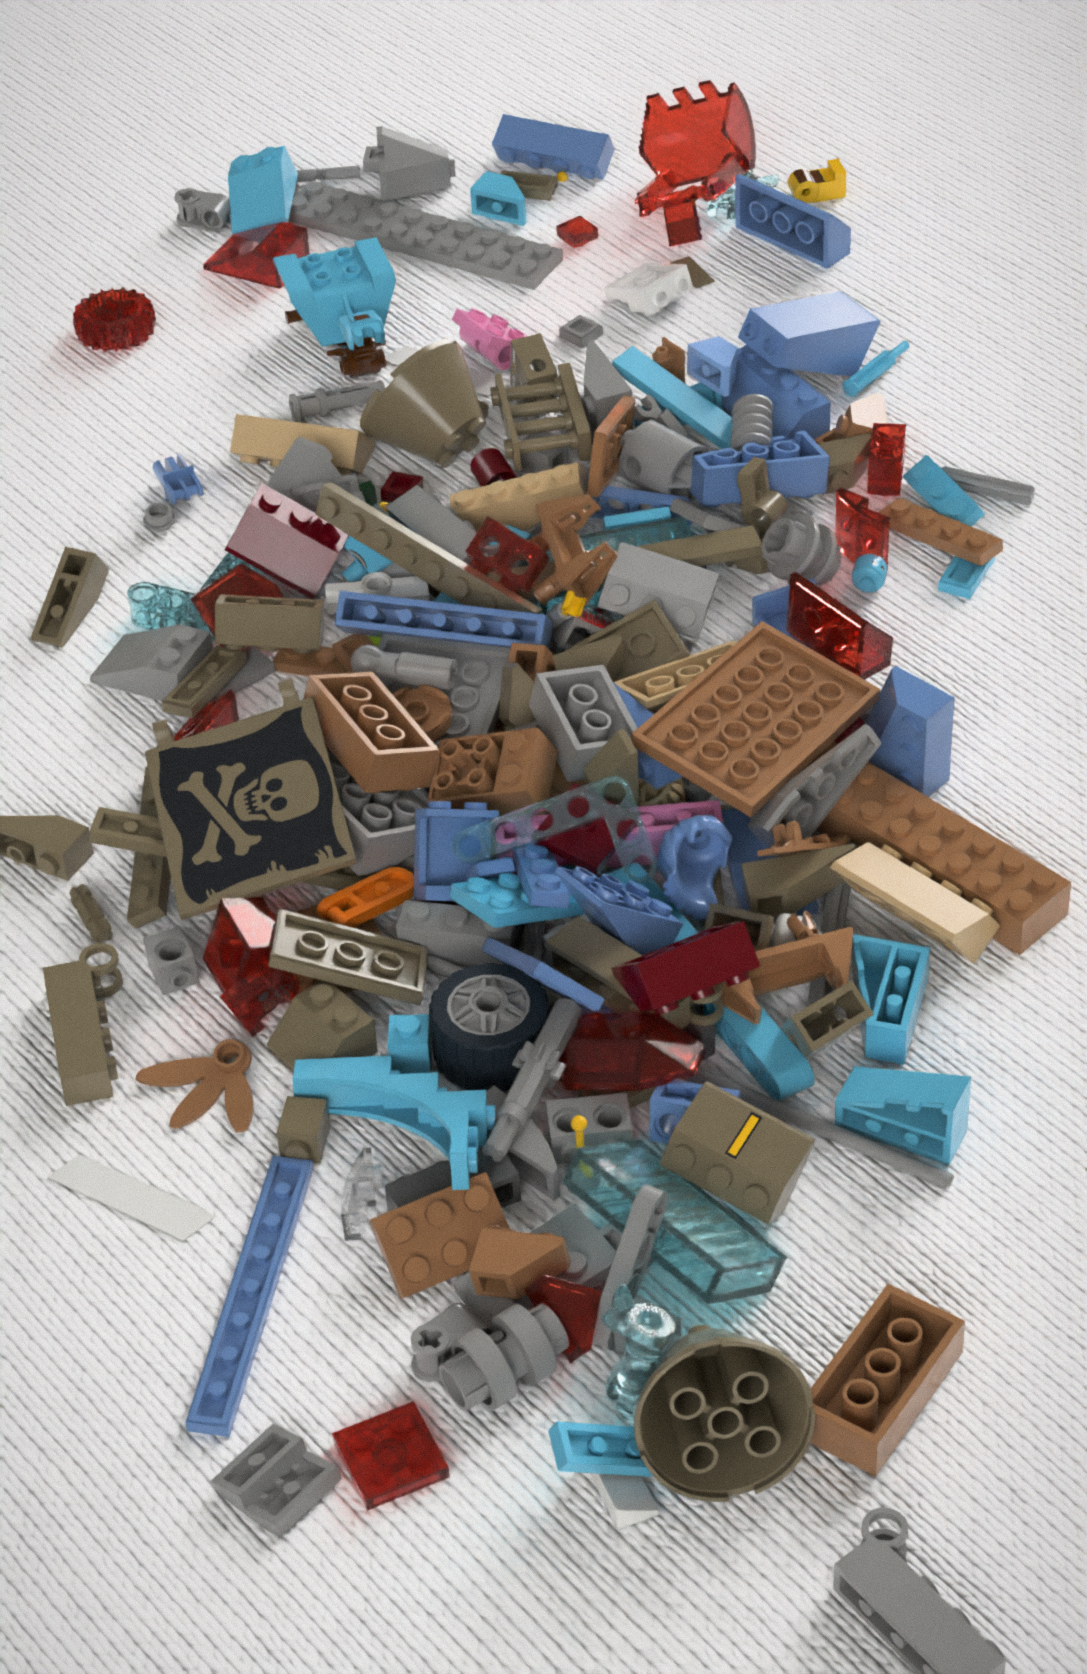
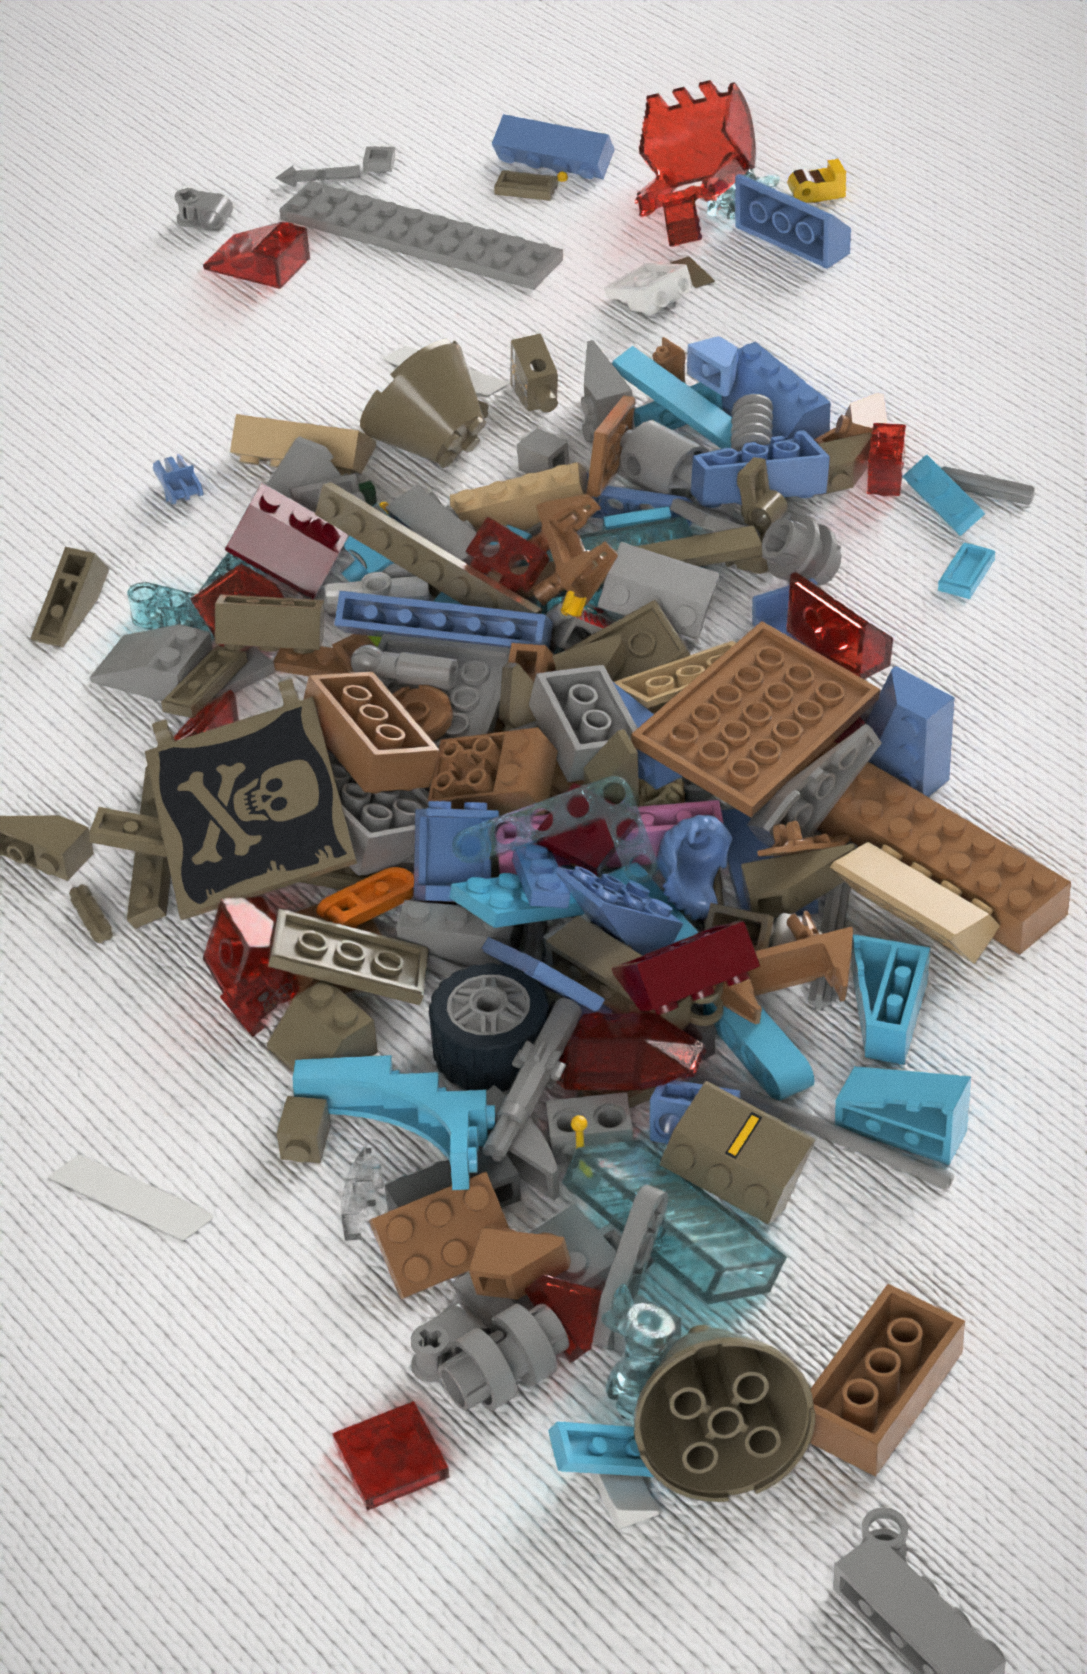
(77, 1024): dark tan hinge -> none
(114, 319): clear red gear -> none
(159, 517): light grey plate -> none
(171, 960): light grey brick -> none
(215, 1077): medium nougat plant -> none
(249, 1297): medium blue tile -> none
(261, 188): medium azure slope -> none
(276, 1480): light grey slope -> none
(323, 401): light grey pin -> none
(343, 301): medium azure piece -> none
(399, 484): dark red plate -> none
(410, 1043): medium azure brick -> none
(411, 165): light grey slope -> none
(487, 335): bright pink plate -> none
(490, 467): dark red piece -> none
(491, 868): medium blue tile -> none
(498, 198): medium azure slope -> none
(568, 403): dark tan fence -> none
(577, 232): clear red plate -> none
(580, 331): light grey tile -> none
(654, 413): light grey plate -> none
(812, 333): medium blue slope -> none
(819, 1023): dark tan torso -> none
(859, 528): clear red slope -> none
(869, 573): medium azure piece -> none
(873, 370): medium azure axle -> none
(942, 532): medium nougat plate -> none

